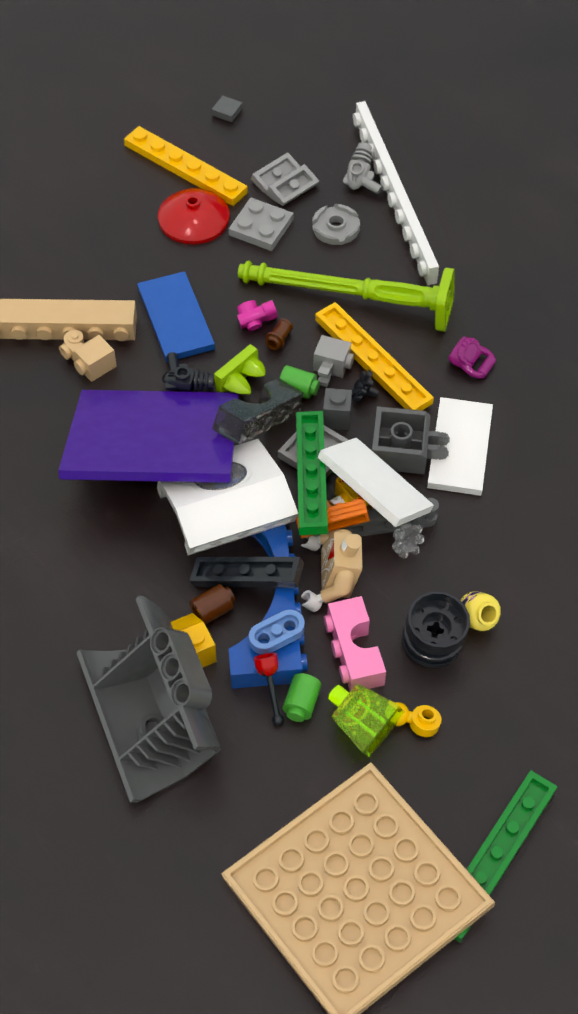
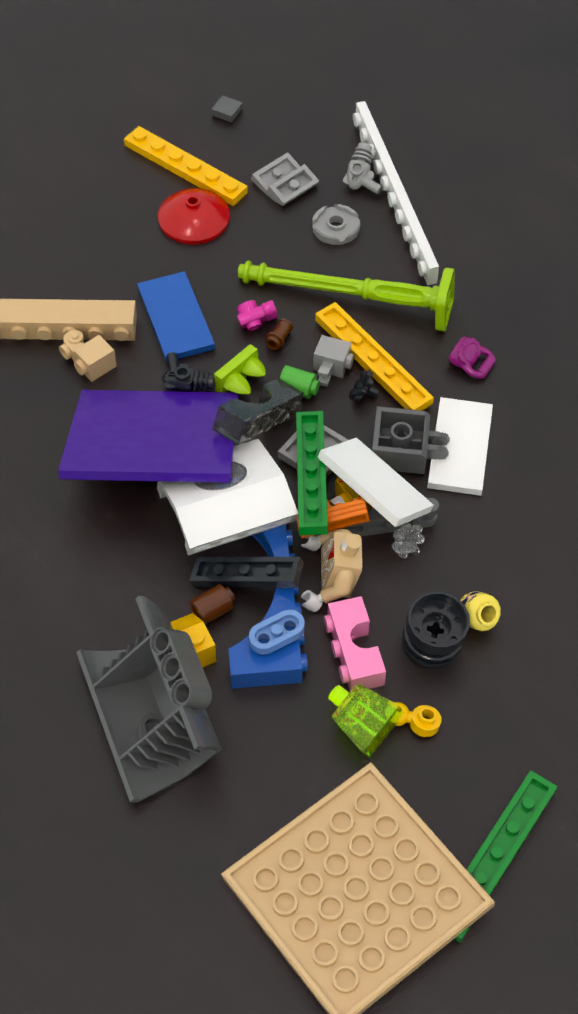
(261, 224): light grey plate -> none
(267, 665): hinge -> none
(301, 697): bright green brick -> none
(337, 408): dark grey brick -> none

